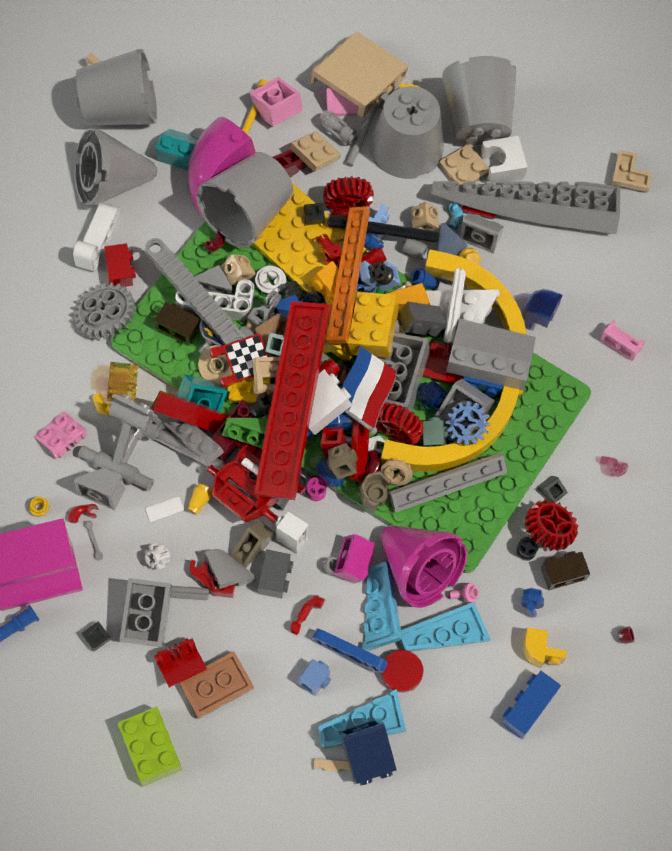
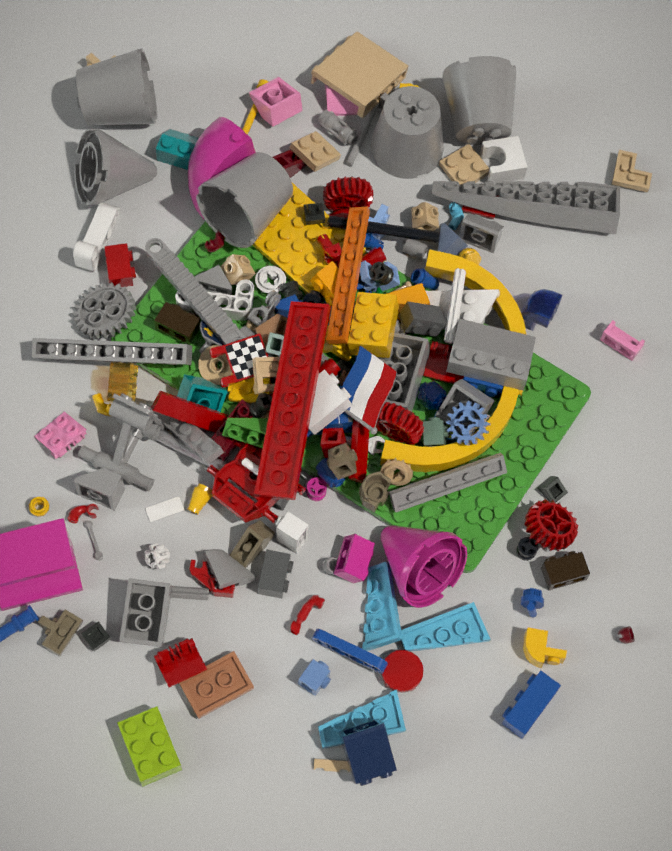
(59, 631): none -> dark tan hinge
(112, 351): none -> light grey brick
(374, 464): dark red arm -> none
(469, 593): bright pink plate -> none
(618, 468): clear pink plate -> none

